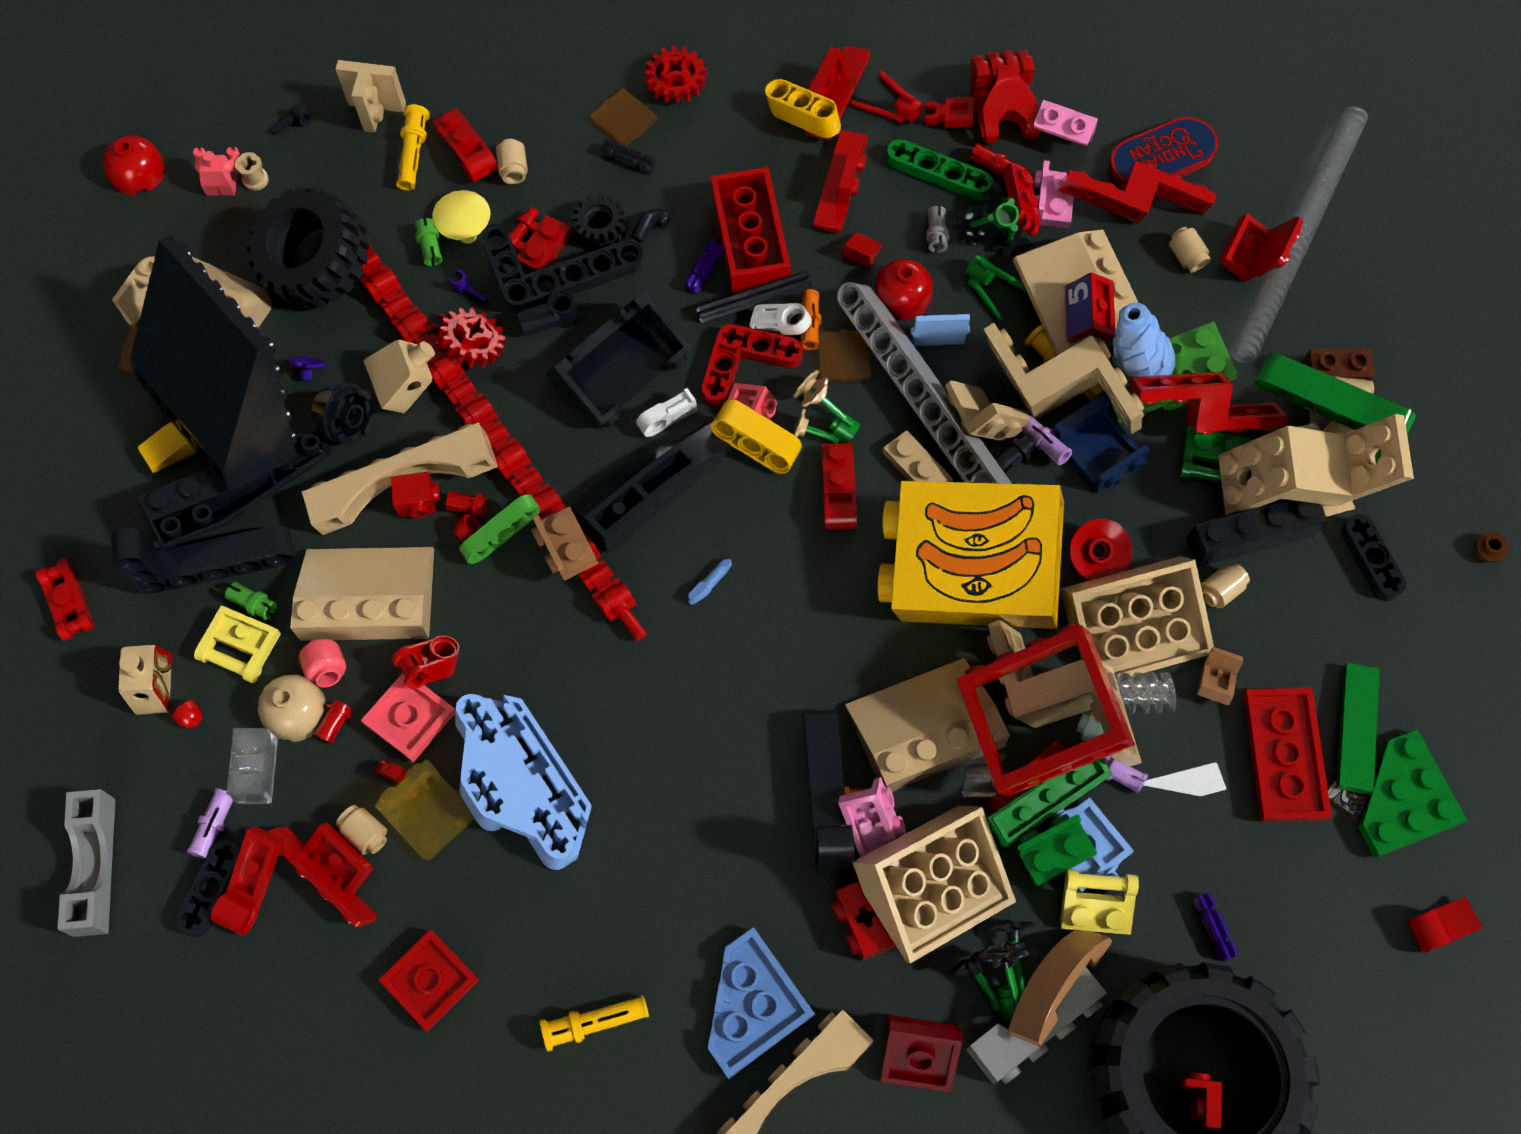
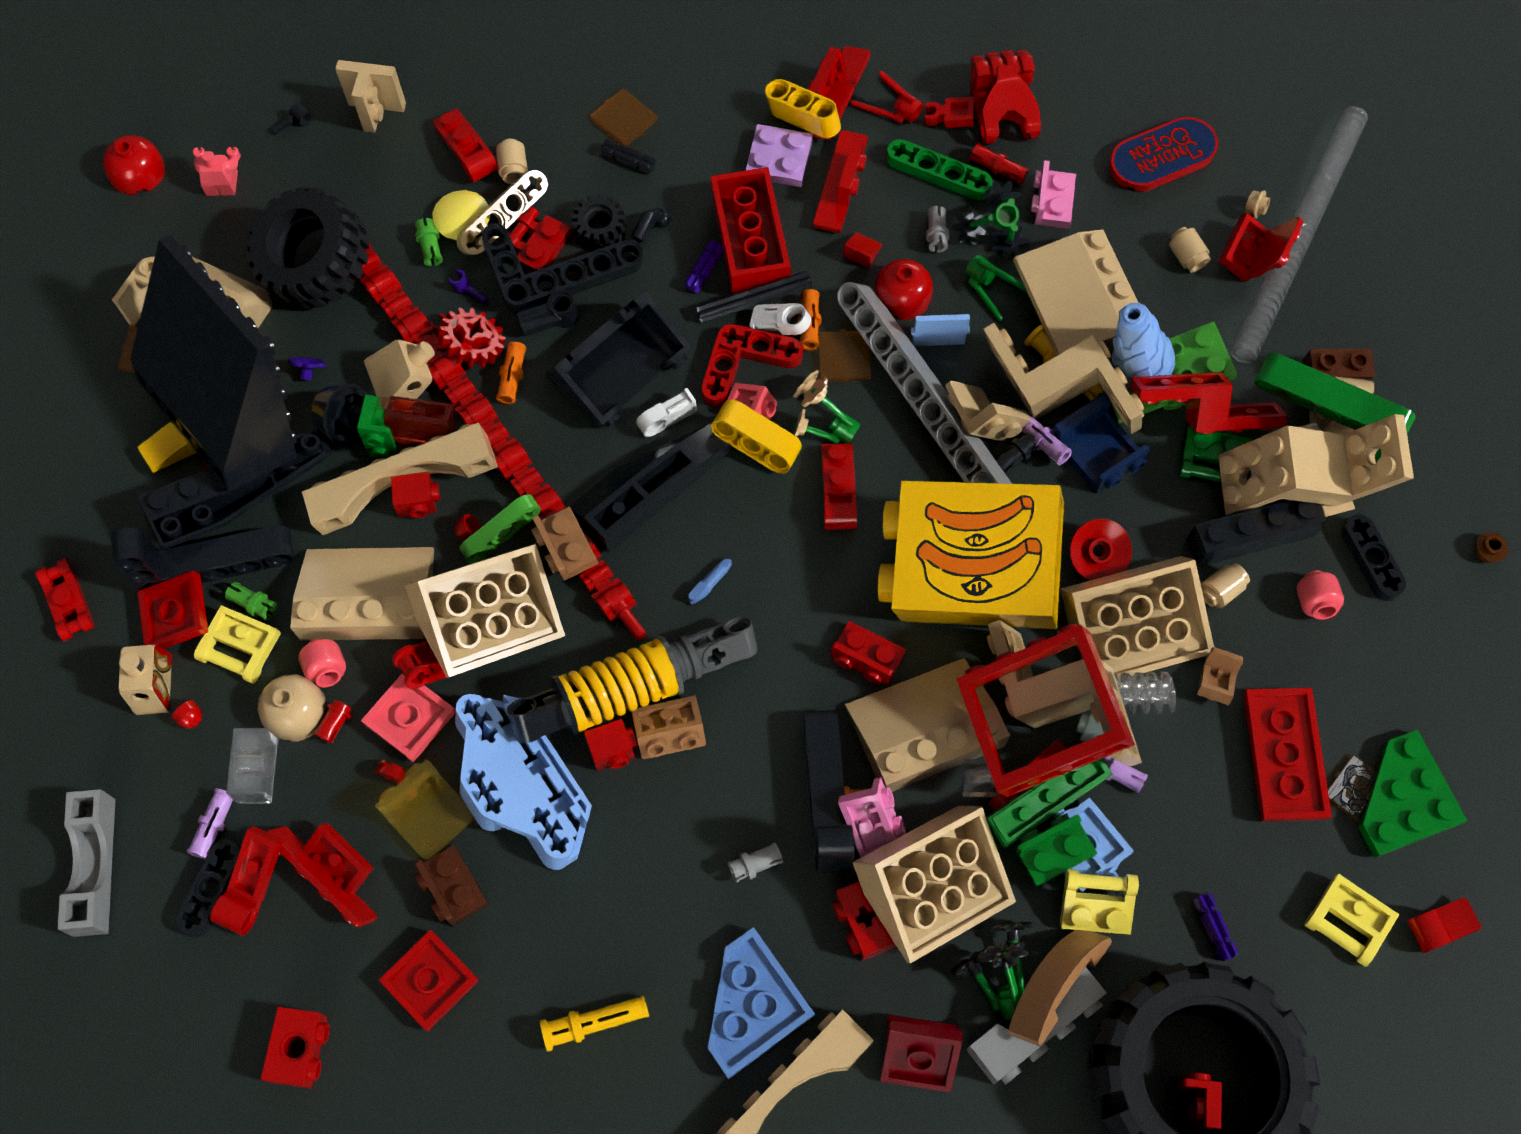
(173, 611): none -> red plate
(253, 176): tan bush -> none
(288, 1028): none -> red brick
(362, 830): tan brick -> none
(372, 430): none -> green bracket
(413, 136): yellow pin -> none
(418, 420): none -> clear red brick
(451, 886): none -> copper bracket
(466, 503): red pin -> none
(486, 610): none -> tan slope
(500, 210): none -> tan beam
(511, 373): none -> orange pin
(611, 745): none -> red brick
(629, 677): none -> piece
(669, 727): none -> medium nougat bracket
(675, 74): red gear -> none
(755, 862): none -> light grey pin
(781, 151): none -> lavender plate
(867, 653): none -> red bracket
(914, 460): tan hinge -> none
(1020, 188): red hinge -> none
(1065, 123): bright pink bracket -> none
(1090, 308): panel -> none
(1137, 191): red bracket -> none
(1194, 781): white sticker -> none
(1257, 203): none -> tan plate
(1320, 595): none -> coral head
(1358, 729): green tile -> none
(1358, 911): none -> light yellow plate

